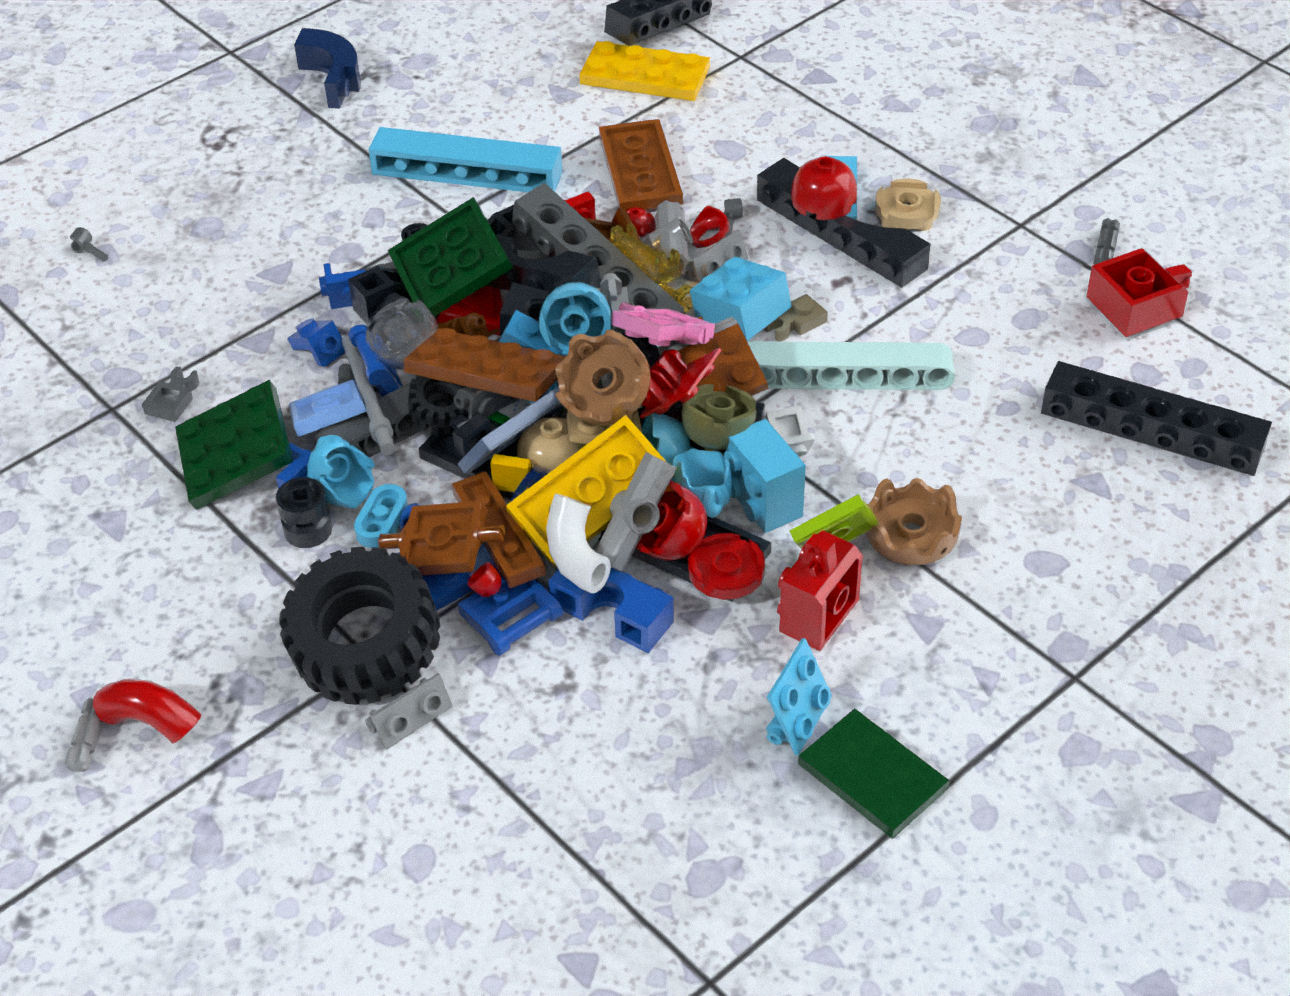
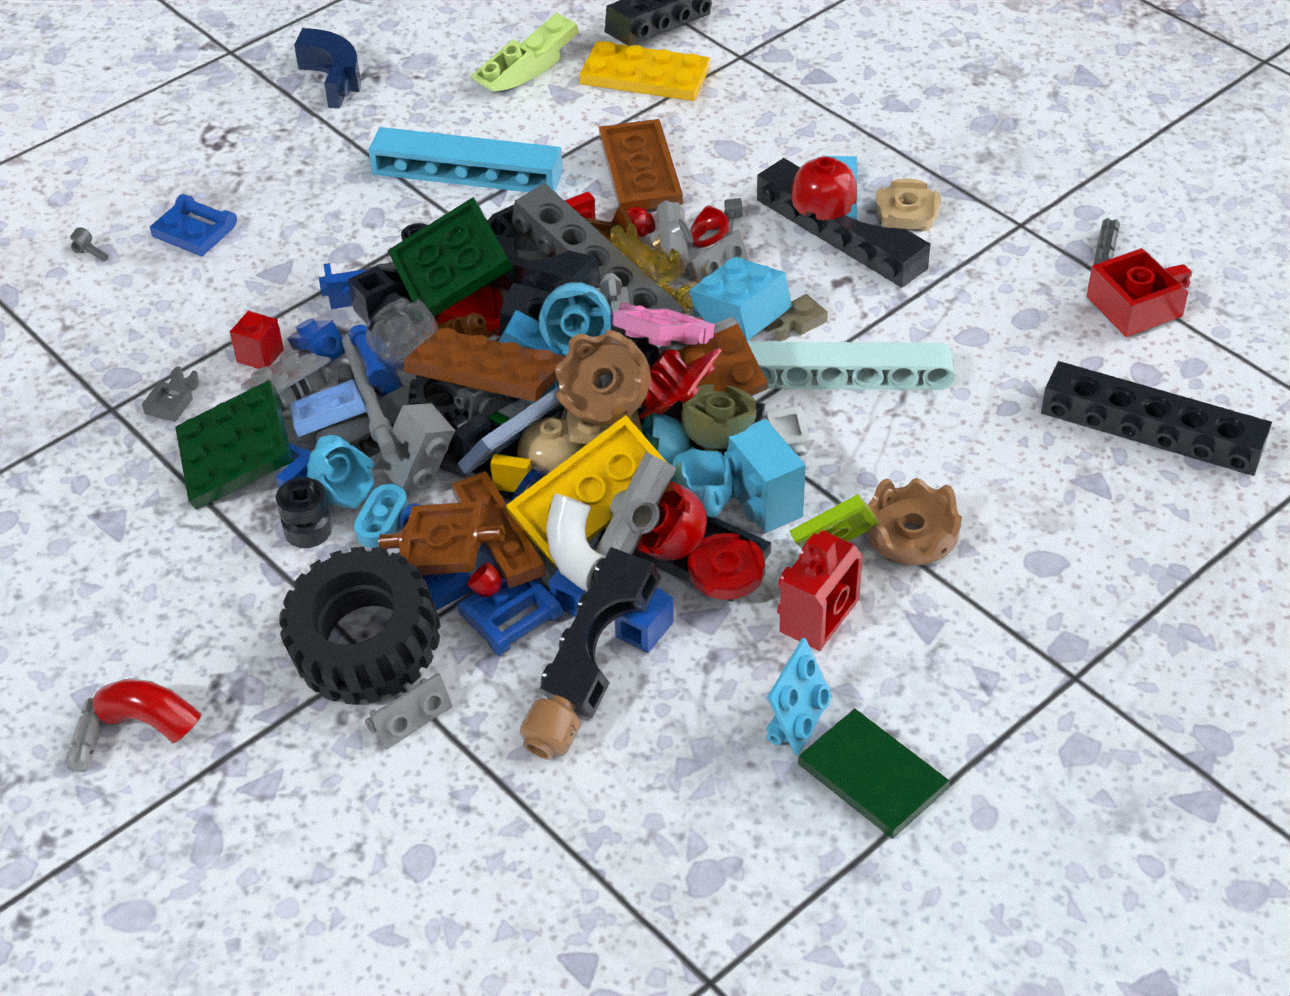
(190, 233): none -> blue plate
(256, 340): none -> red brick
(293, 376): none -> light grey hinge
(420, 445): none -> light grey brick
(524, 61): none -> yellowish green slope
(550, 727): none -> medium nougat head
(619, 587): none -> black arch

